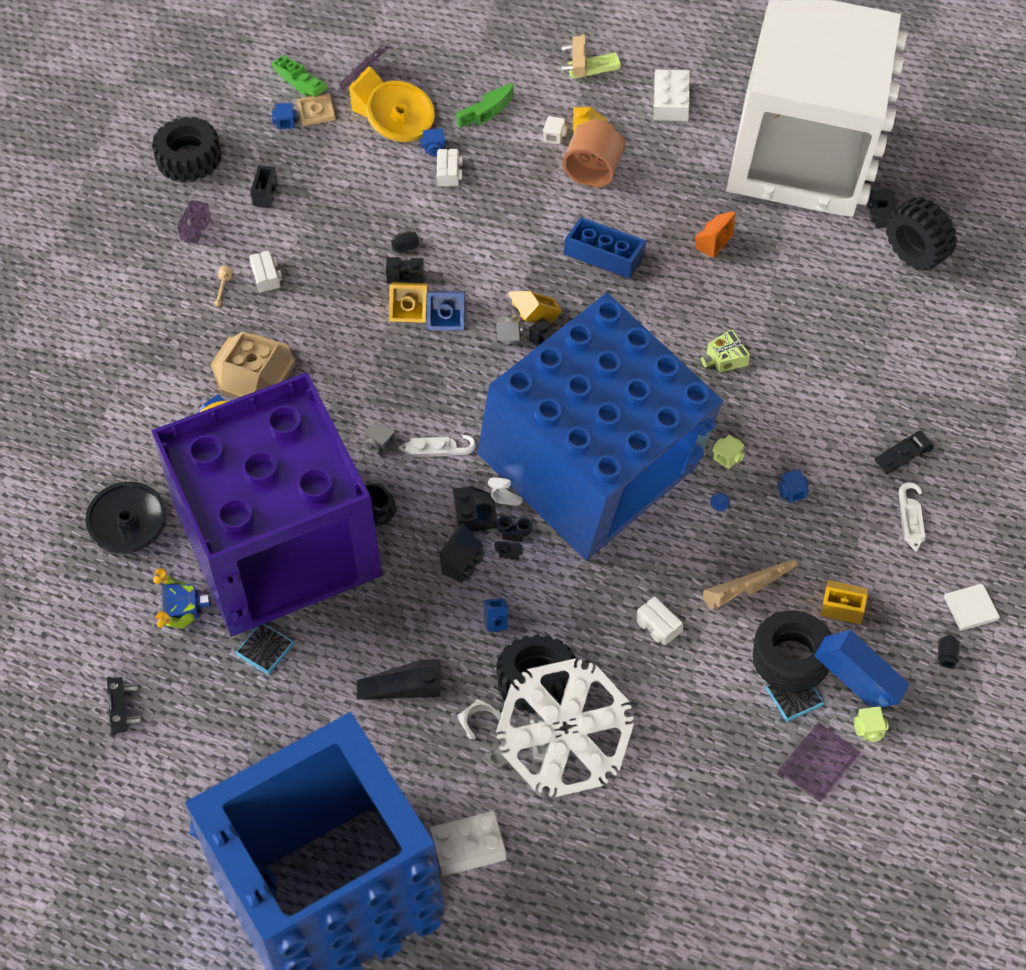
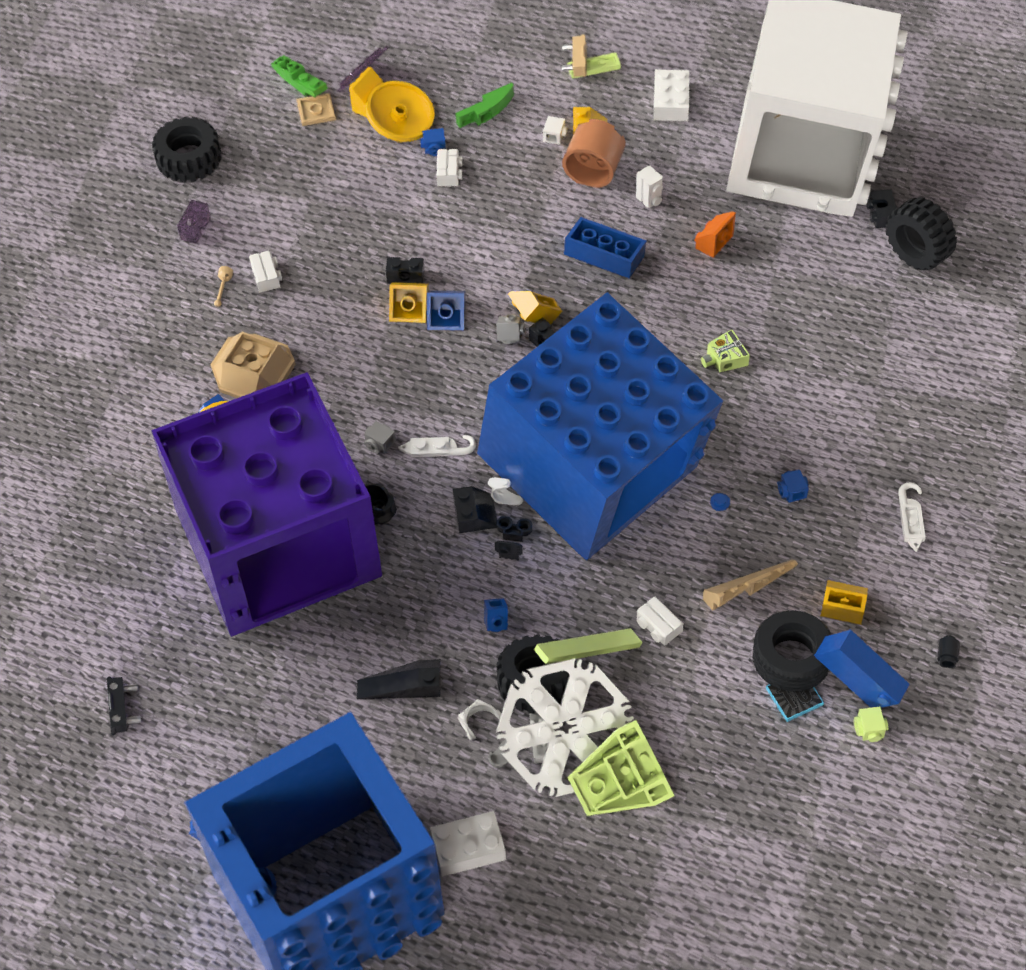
(125, 517): black dish -> none
(179, 601): torso -> none
(264, 648): tile -> none
(266, 181): black brick -> none
(284, 116): blue brick -> none
(405, 241): black brick -> none
(461, 554): black slope -> none
(588, 646): none -> yellowish green tile
(620, 774): none -> yellowish green wedge
(649, 187): none -> white brick
(728, 451): yellowish green brick -> none
(819, 762): clear purple piece -> none
(904, 452): black plate -> none
(971, 607): white tile -> none

